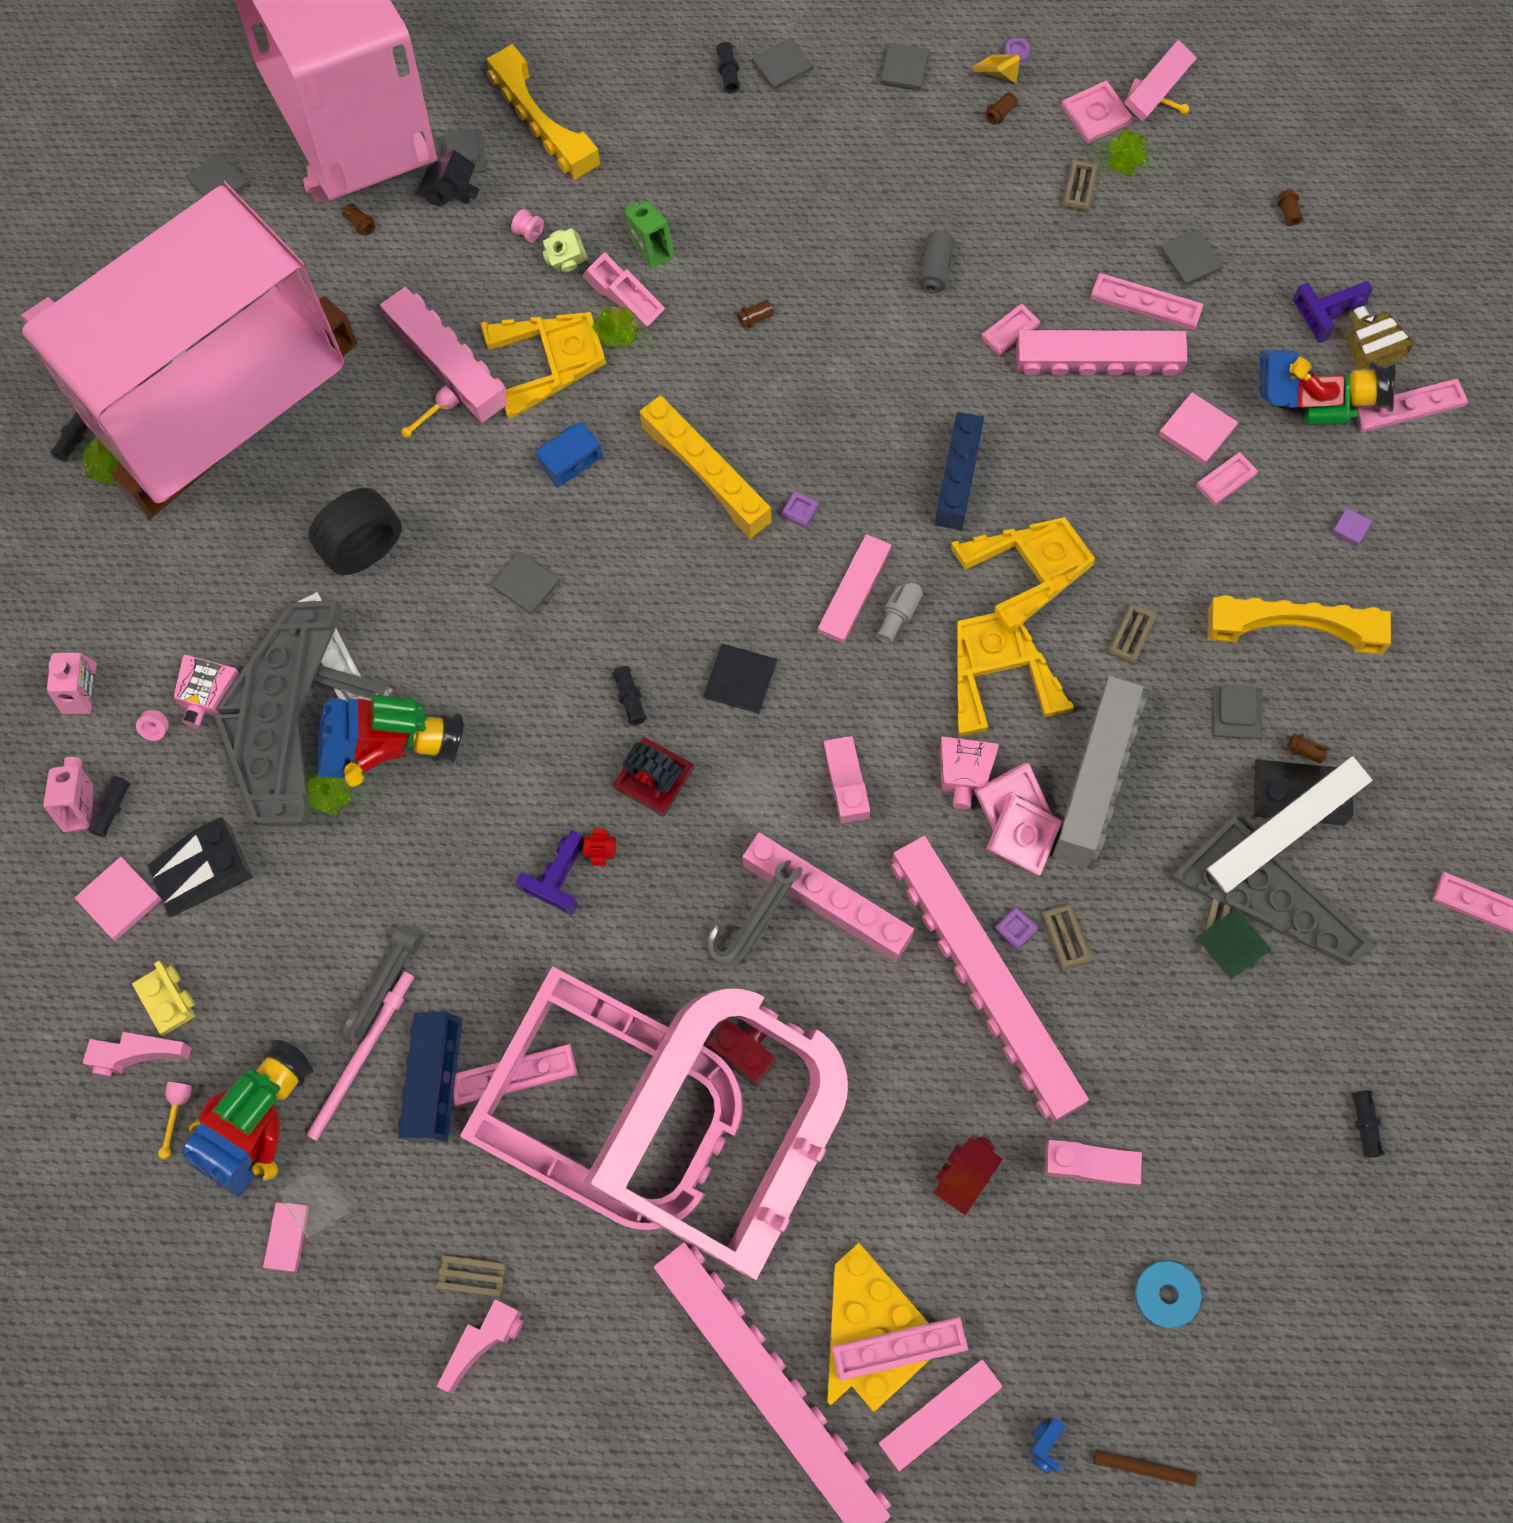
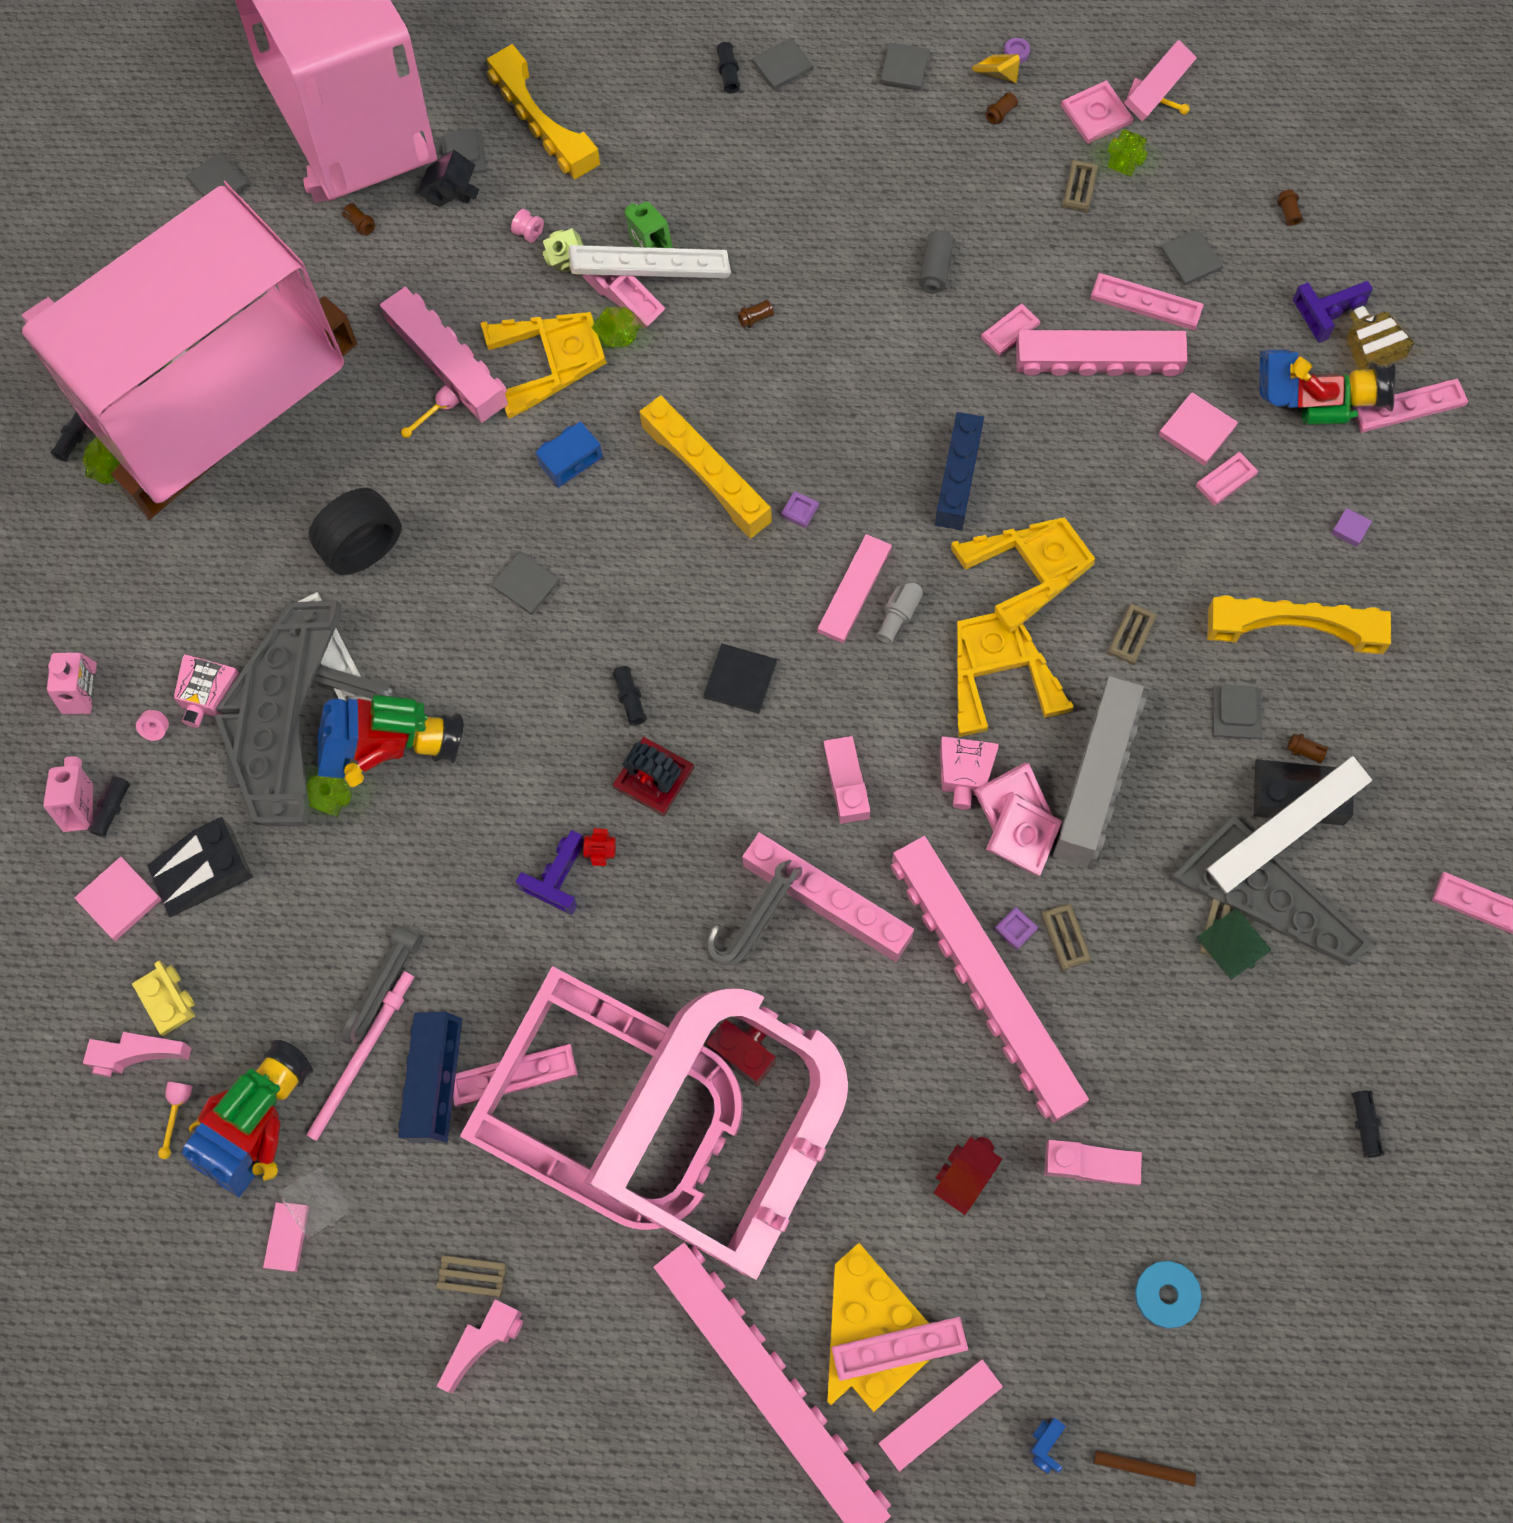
(648, 261): none -> white tile

